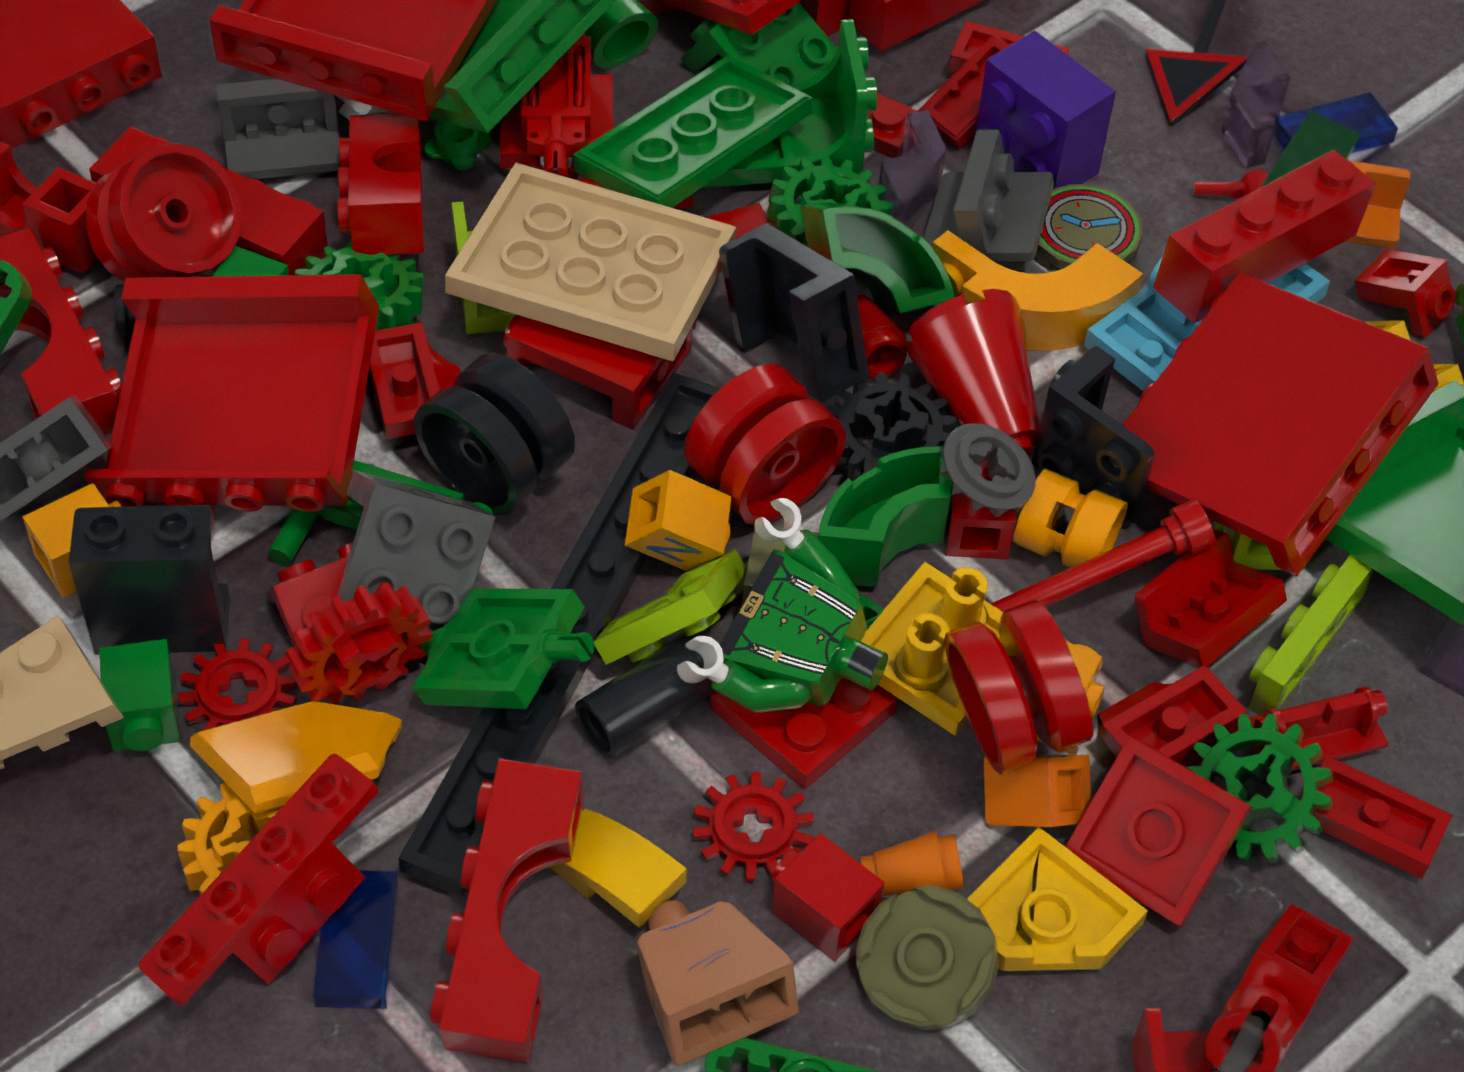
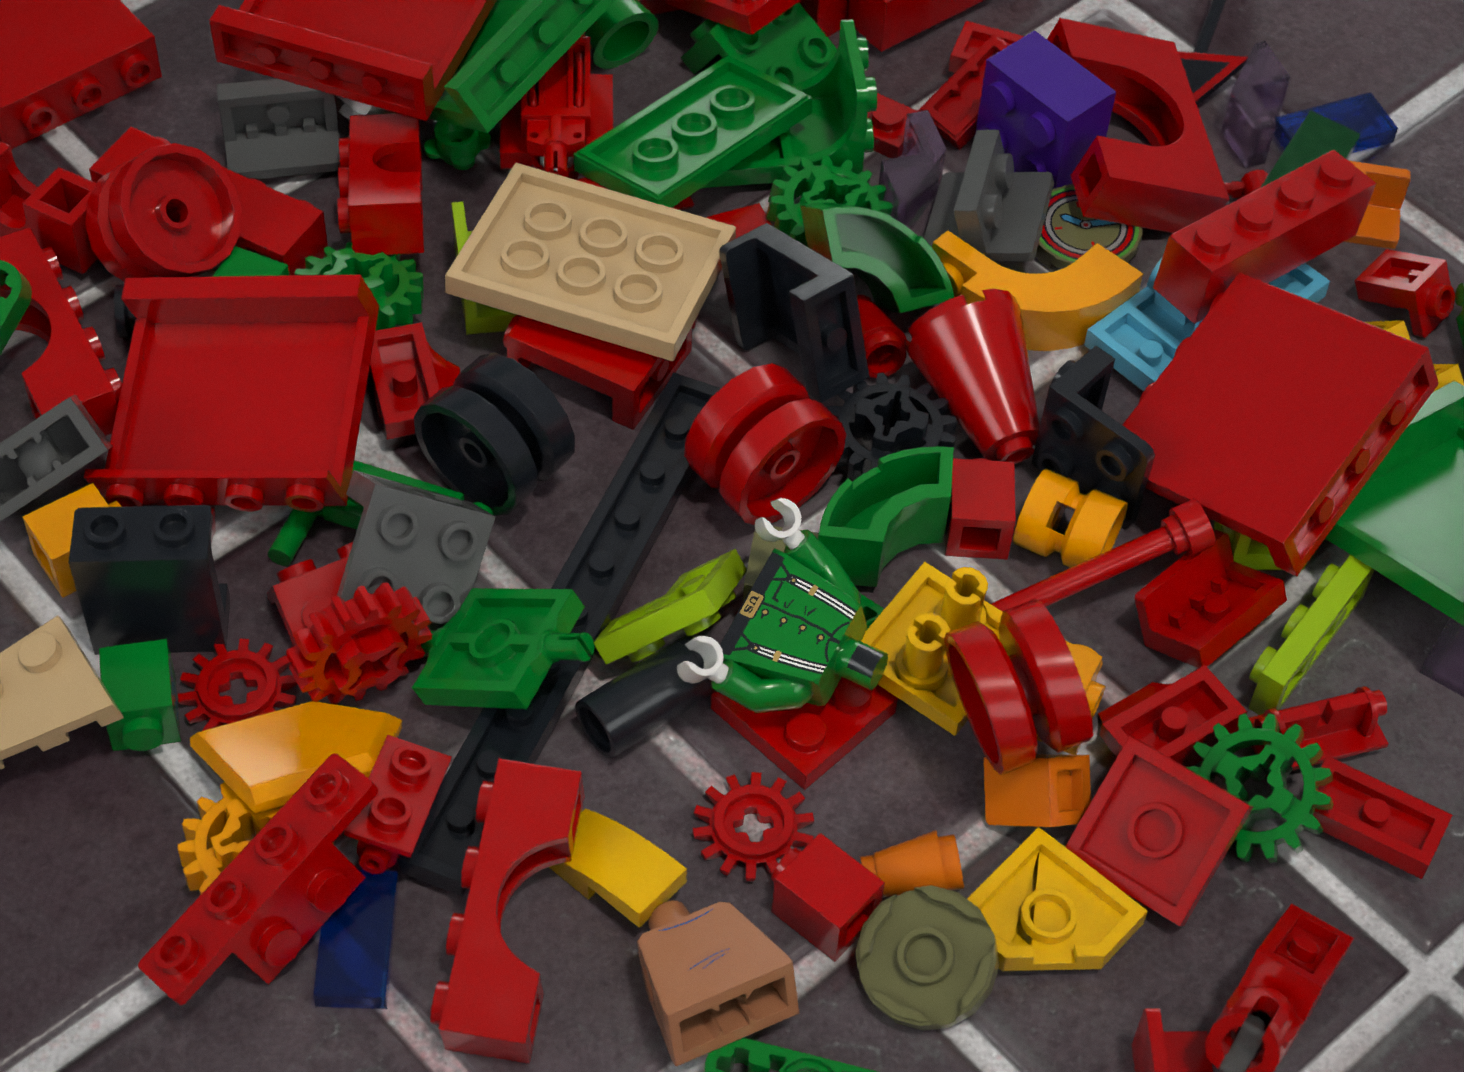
(395, 817): none -> red hinge
(678, 520): light orange brick -> none
(1007, 463): dark grey gear -> none
(1135, 182): none -> red arch

